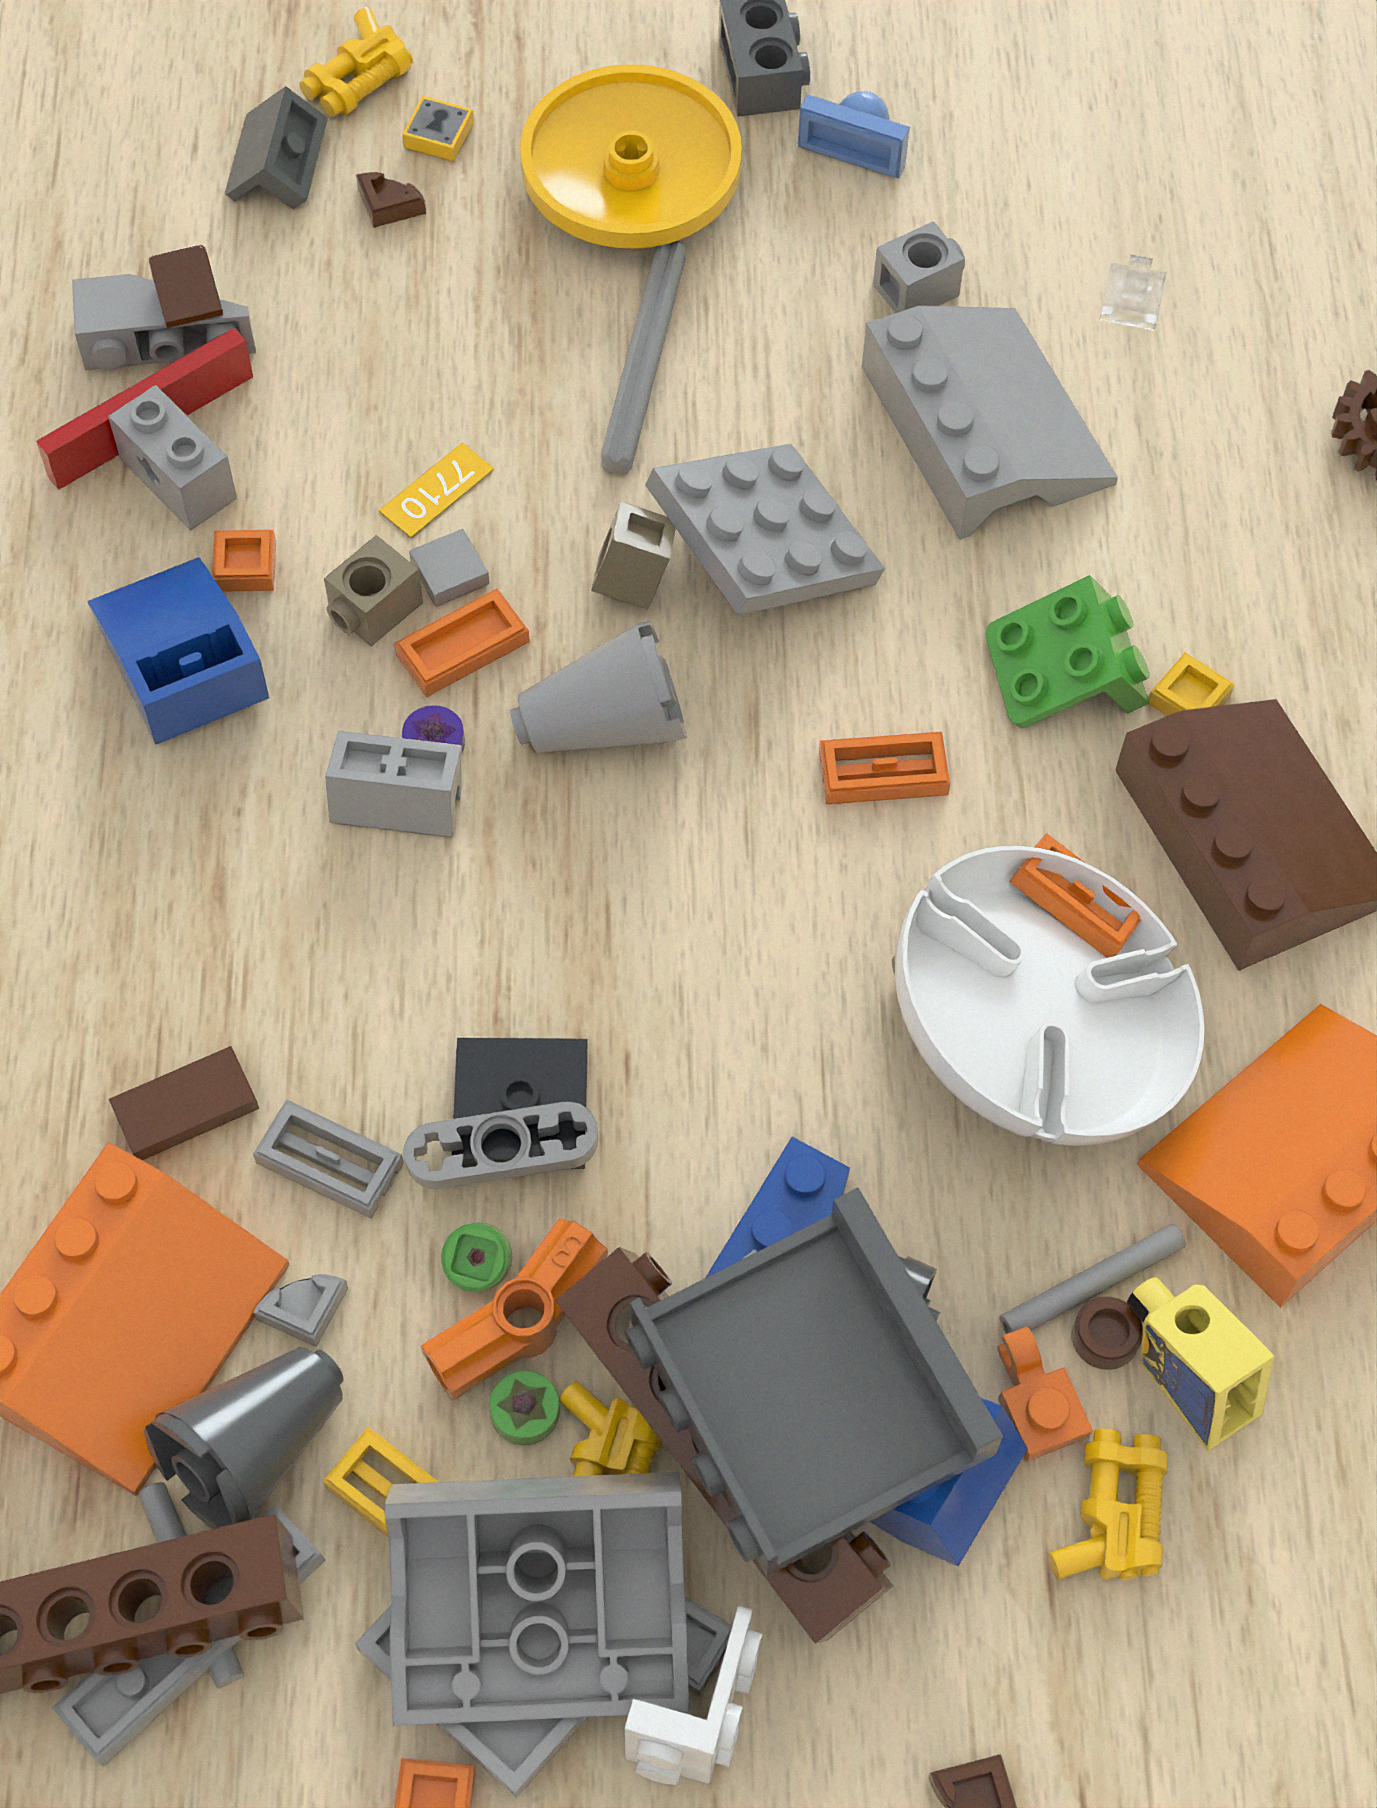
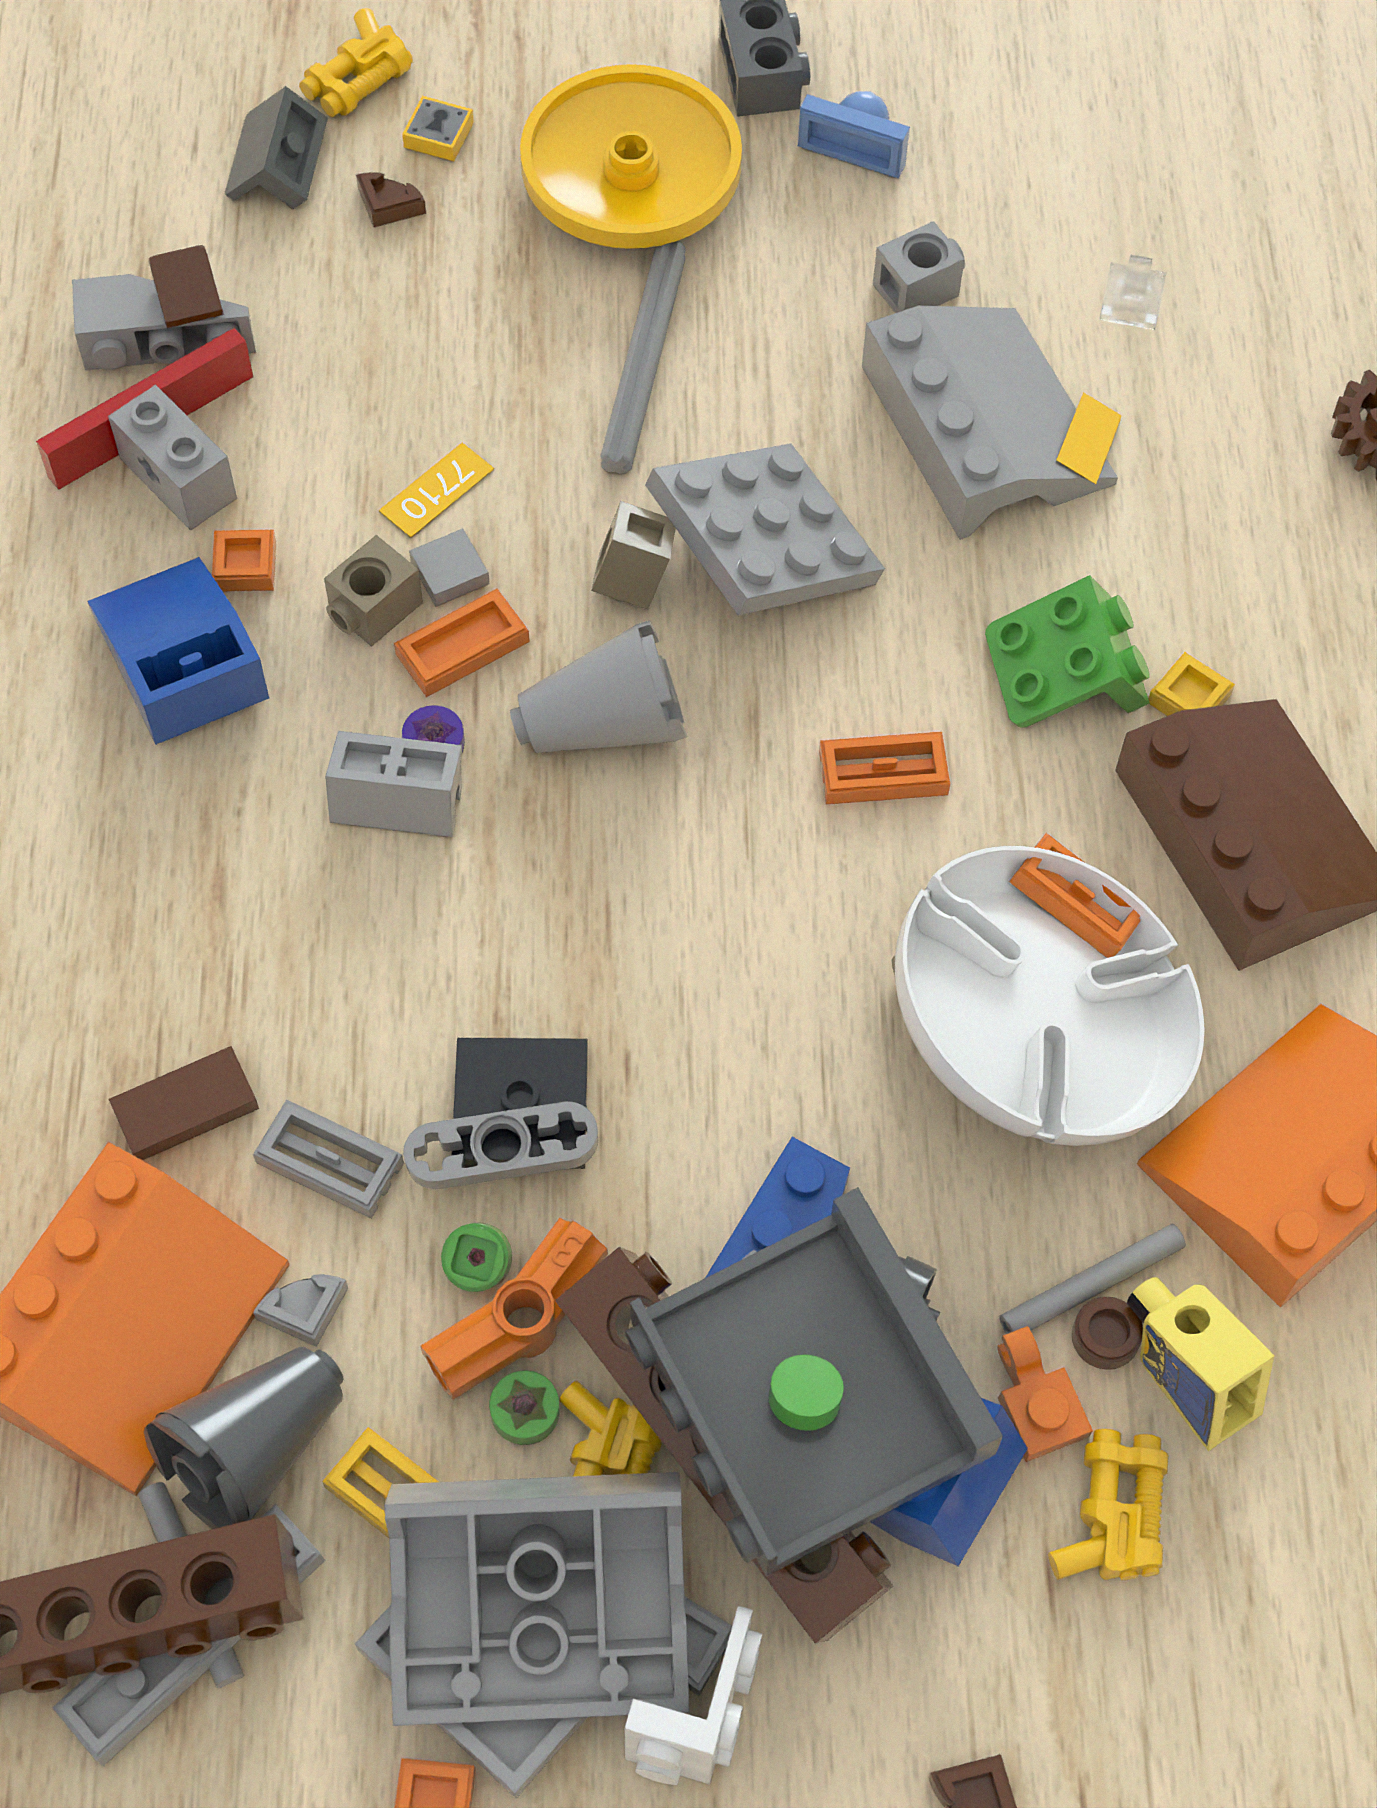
(806, 1392): none -> bright green tile
(1089, 438): none -> yellow sticker

